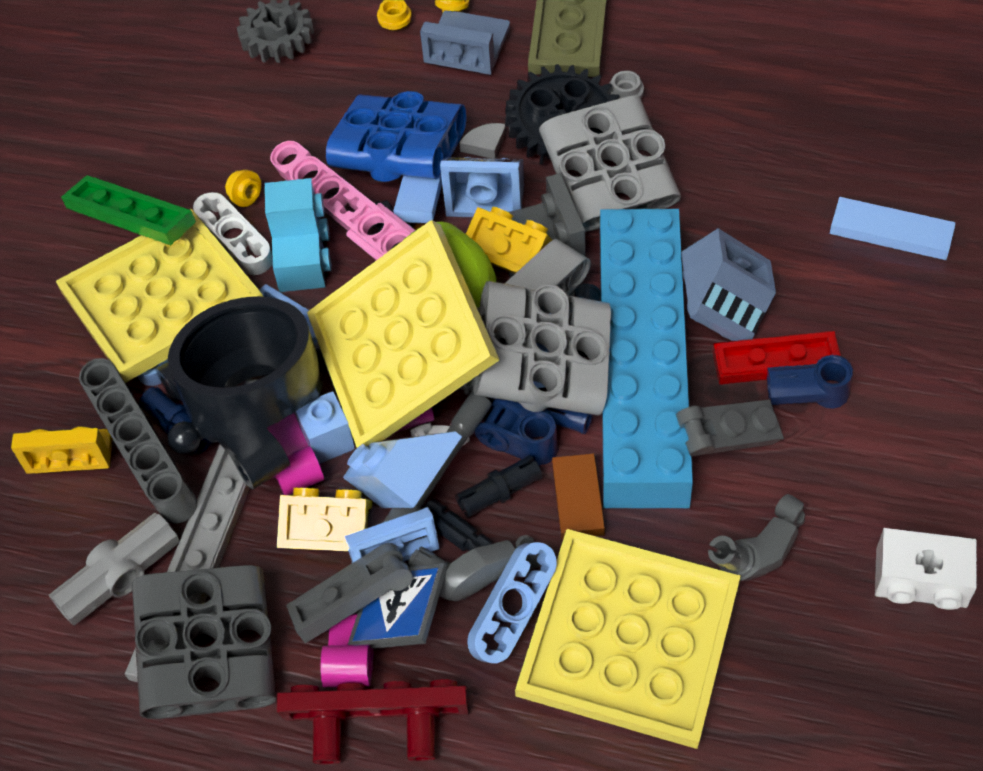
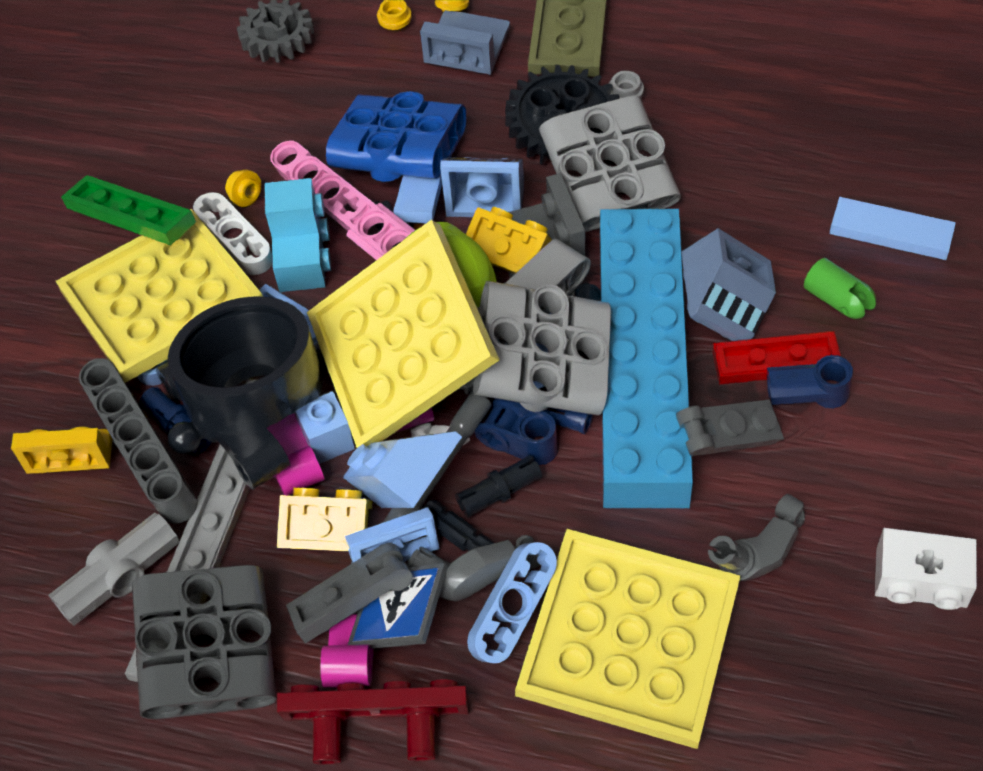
(484, 140): light grey tile -> none
(578, 494): dark orange tile -> none
(840, 289): none -> bright green piece

